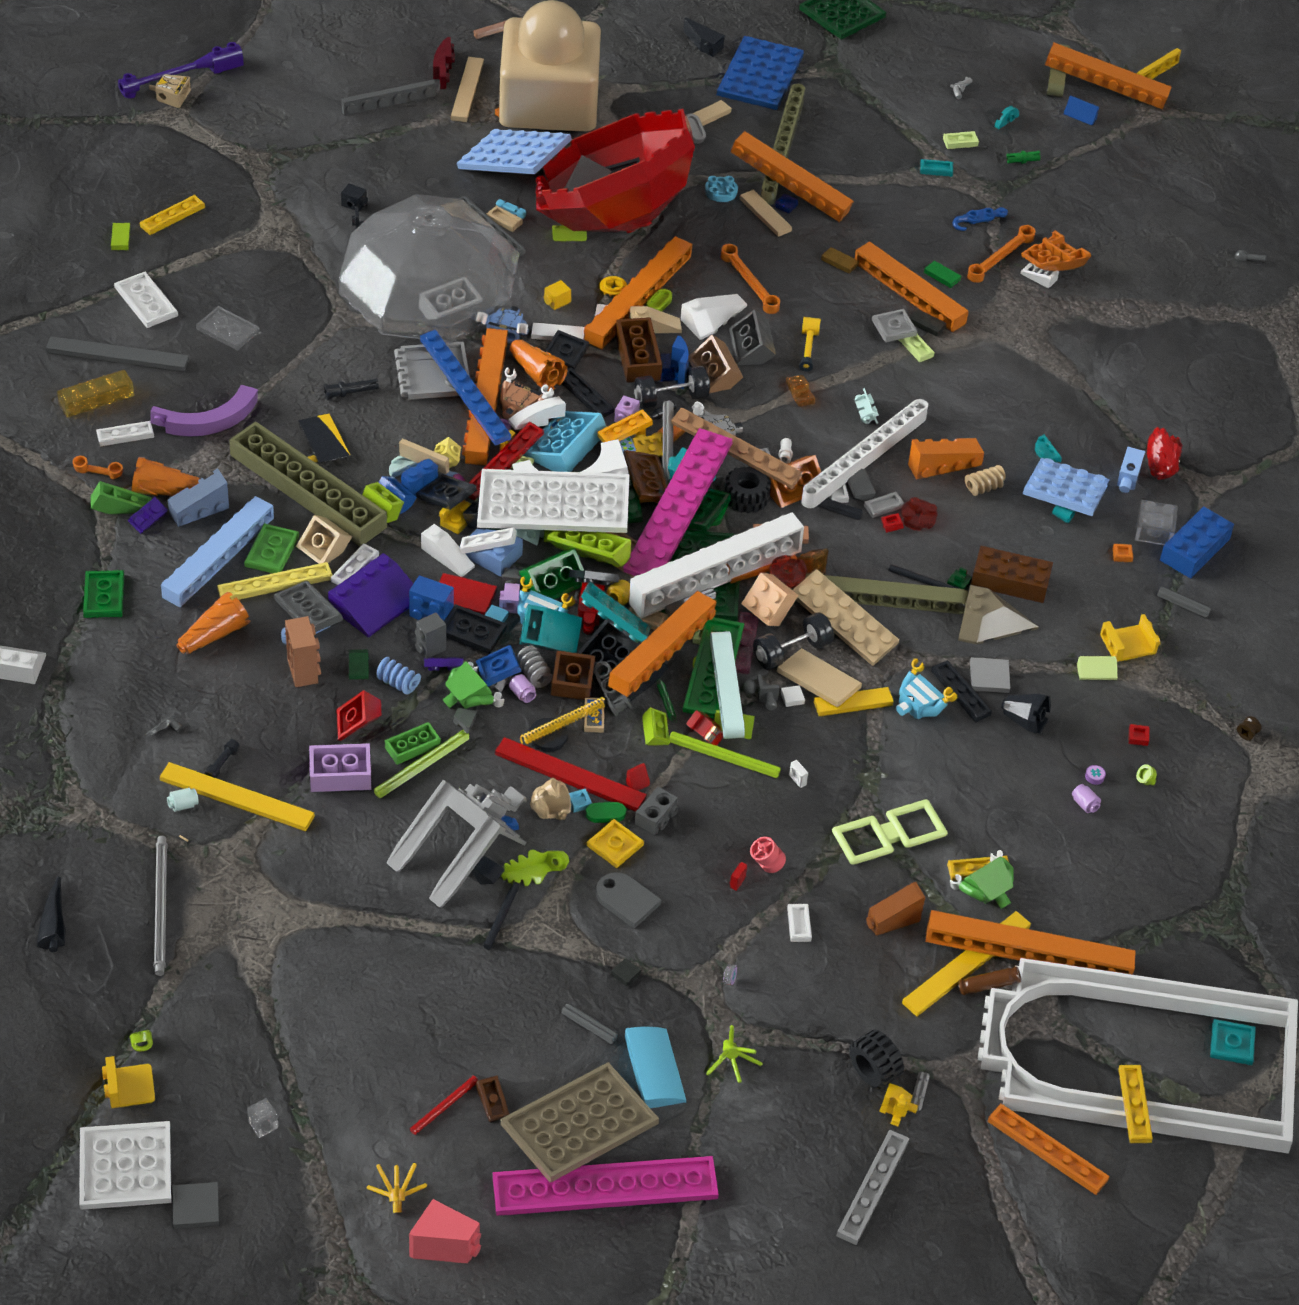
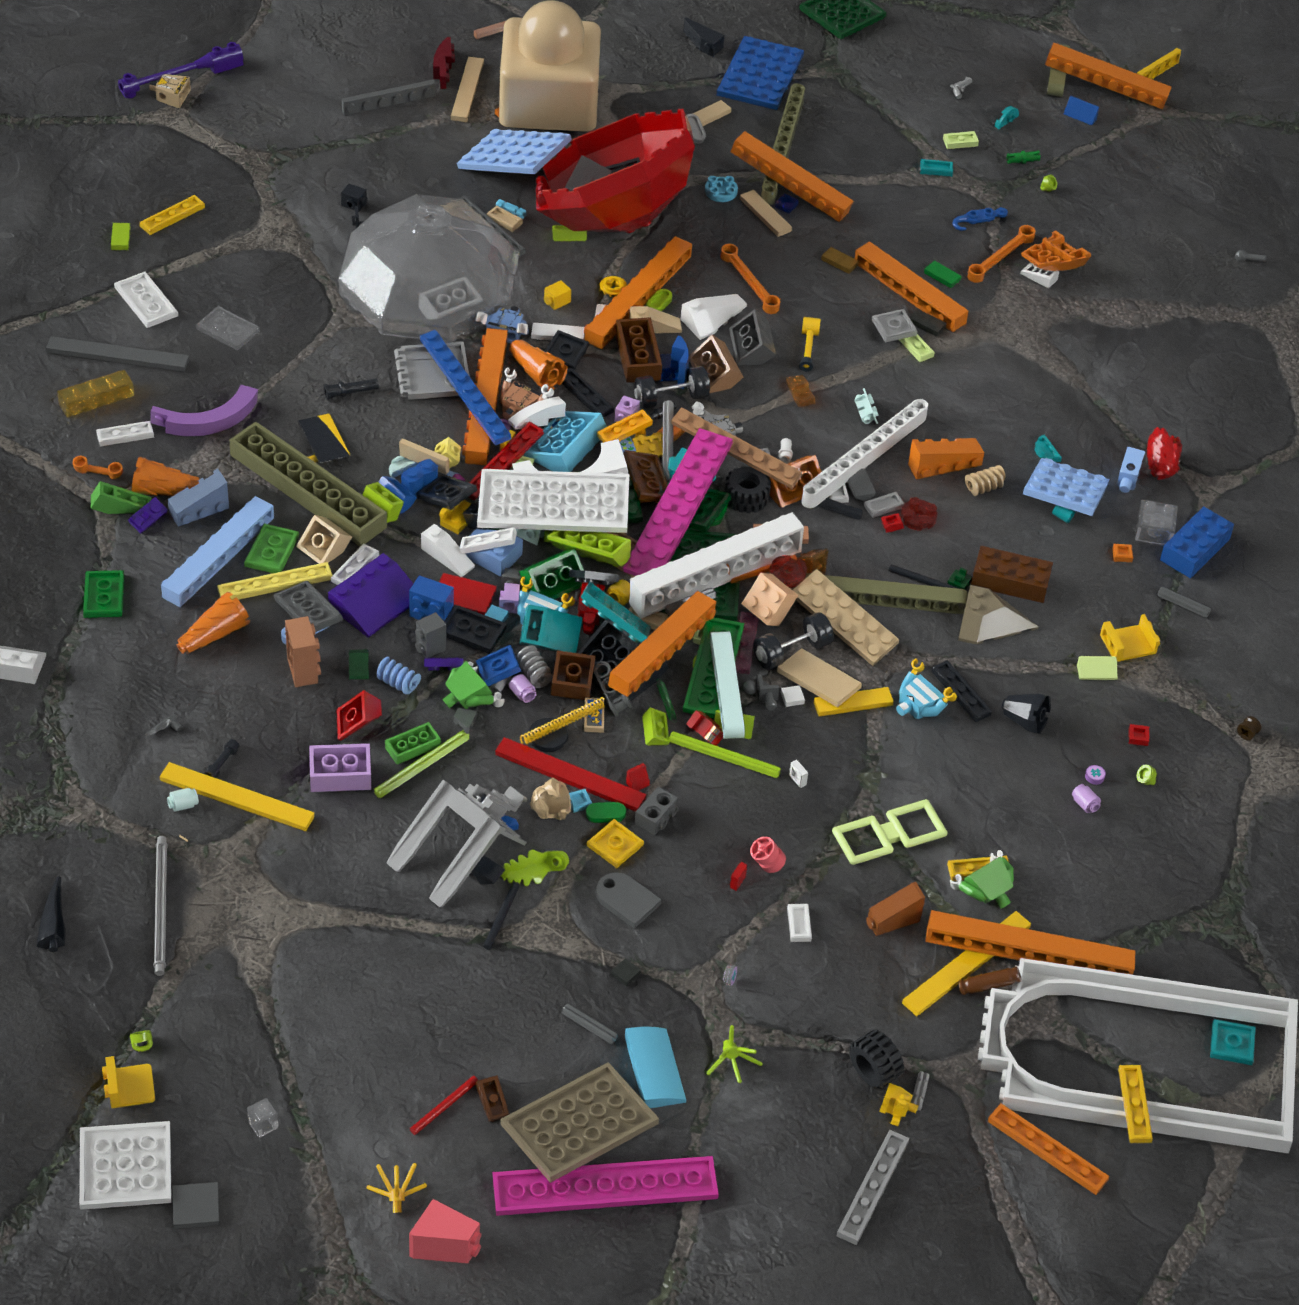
(990, 675): light grey tile -> none
(1049, 183): none -> lime tile

